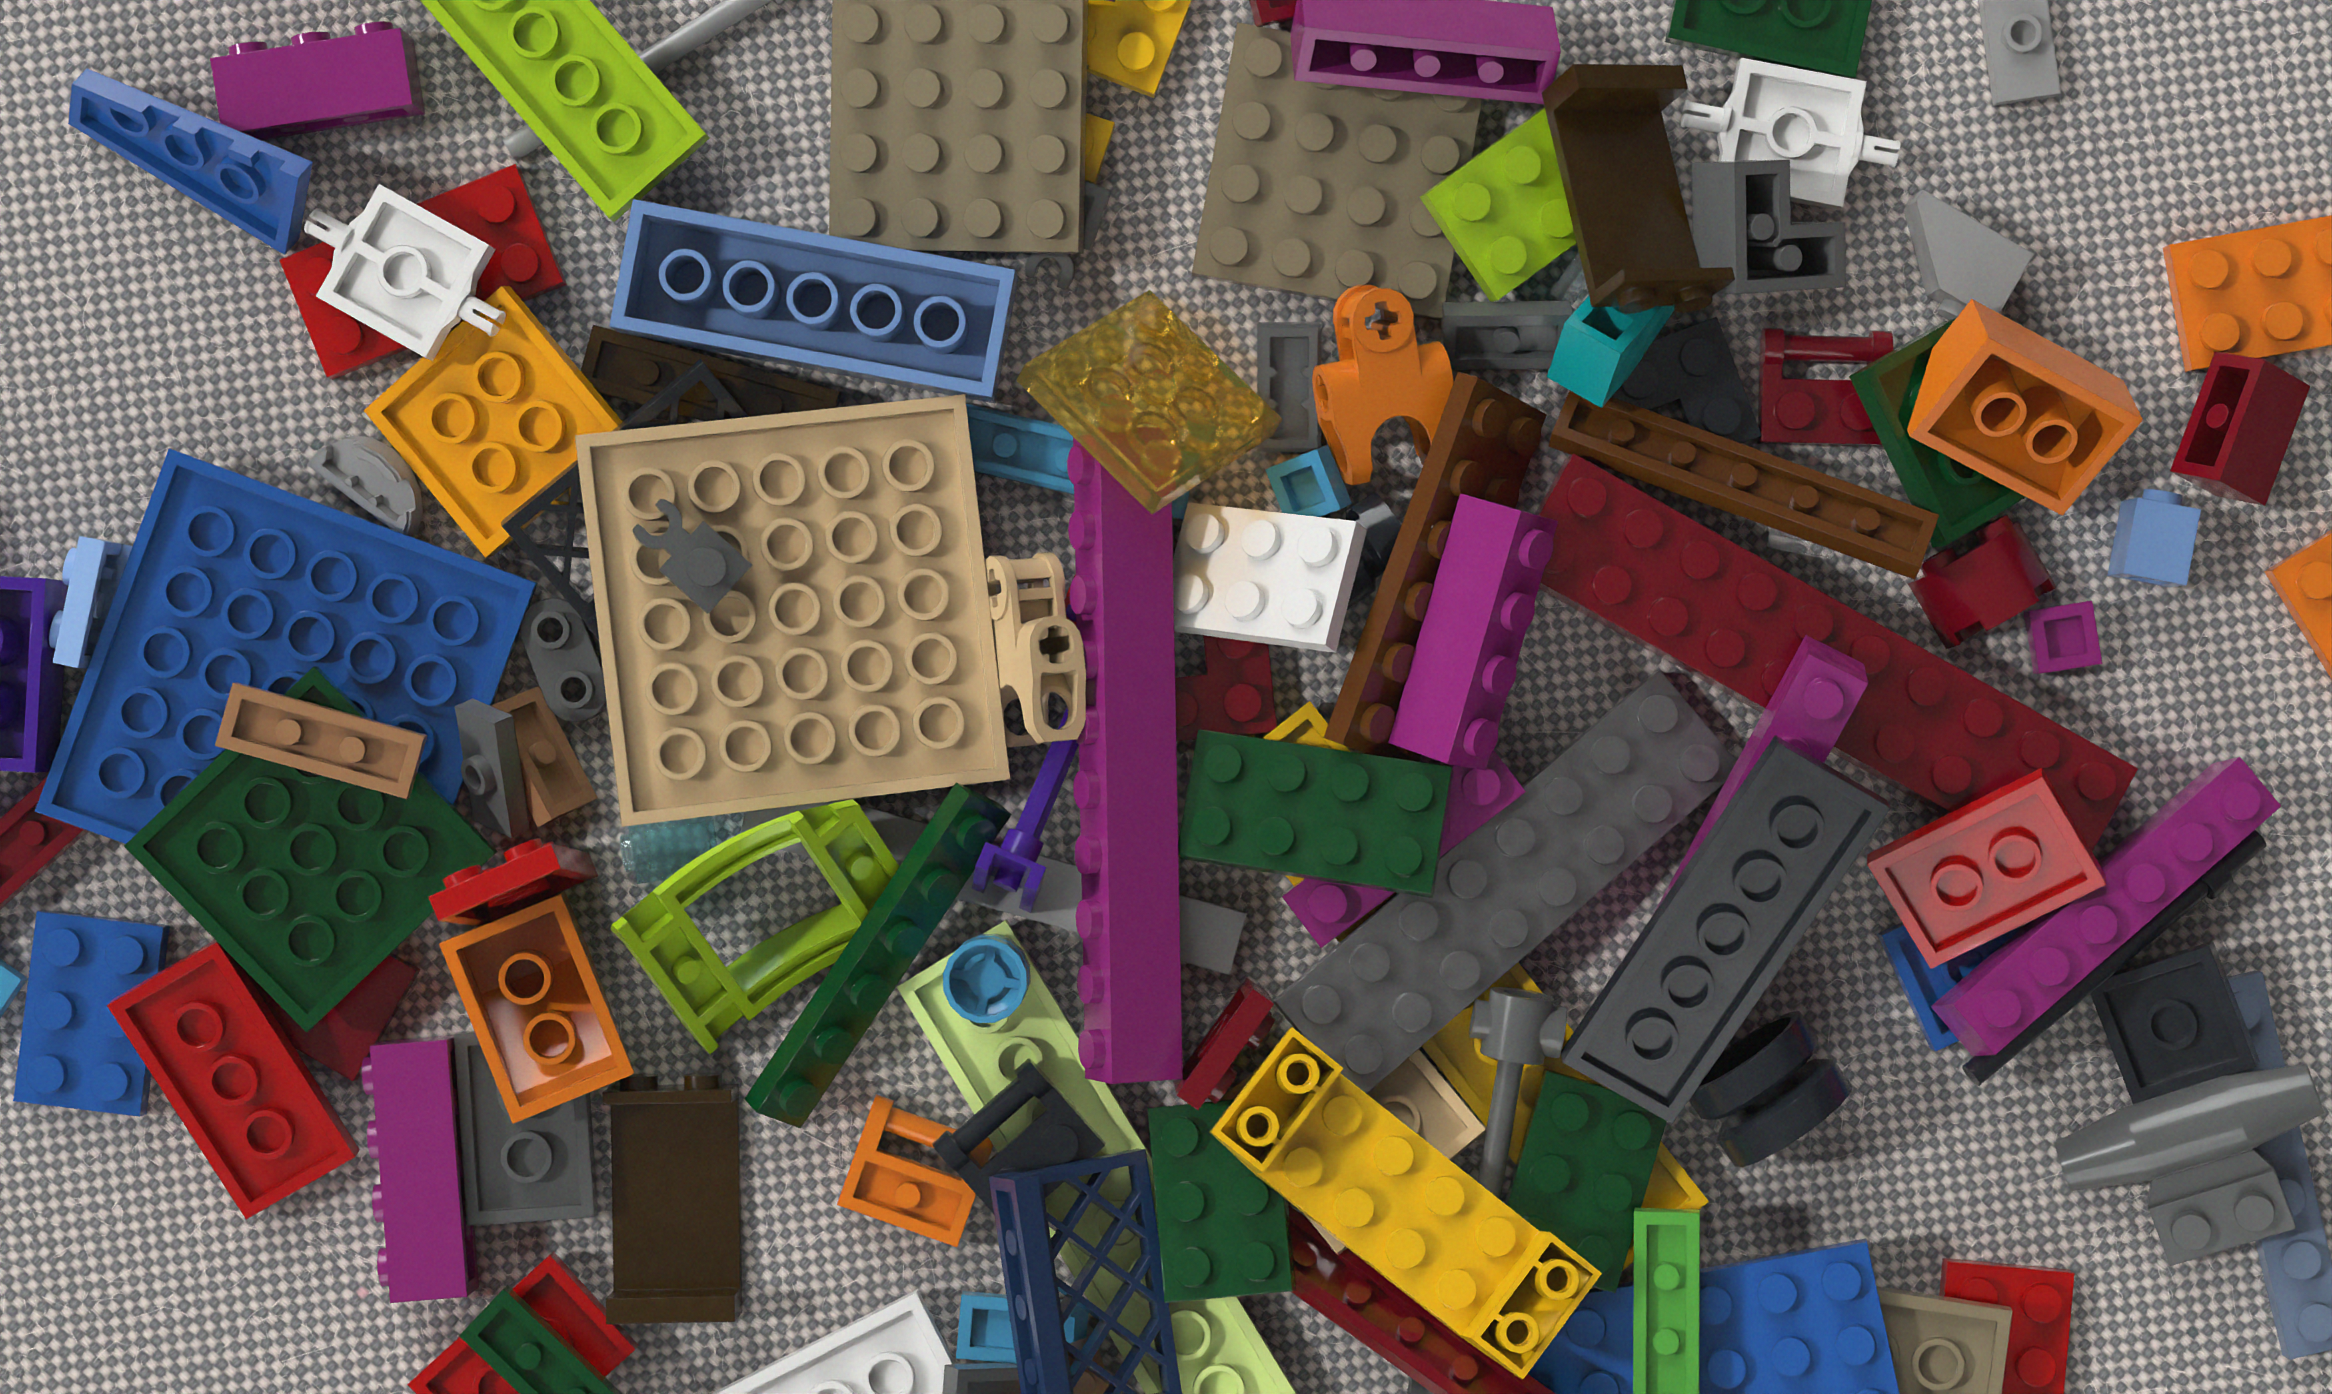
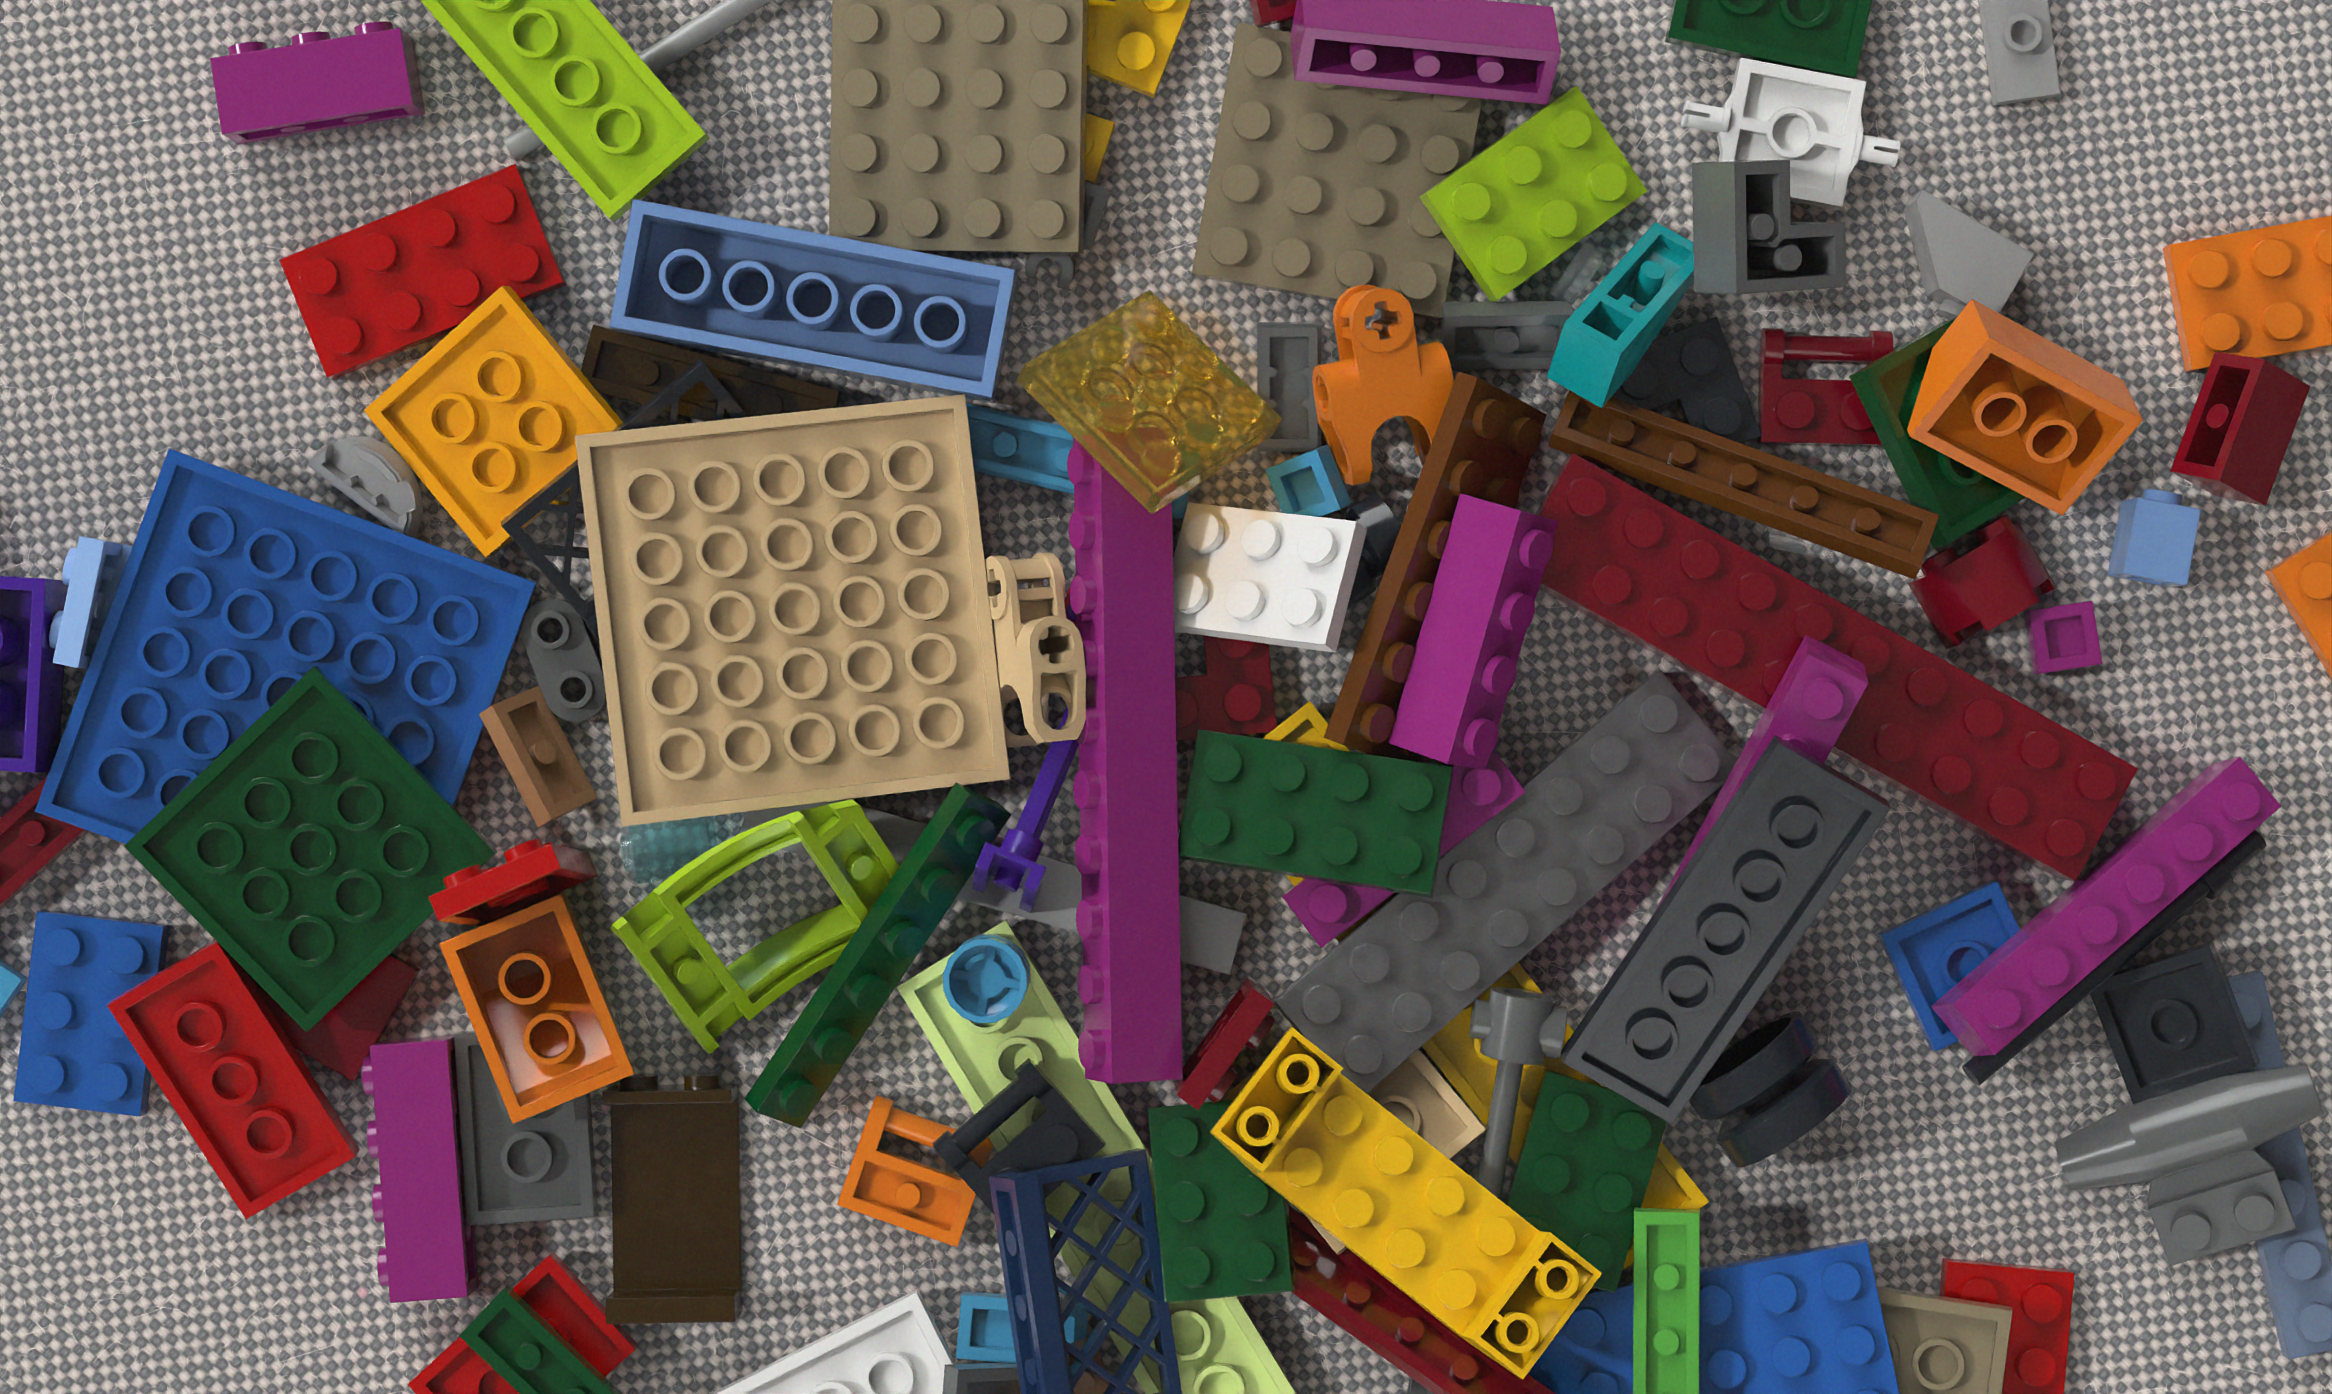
(205, 160): blue wing -> none
(321, 740): medium nougat plate -> none
(405, 272): white plate -> none
(492, 768): dark grey plate -> none
(699, 562): dark grey plate -> none
(1626, 187): dark brown panel -> none
(1986, 868): plate -> none

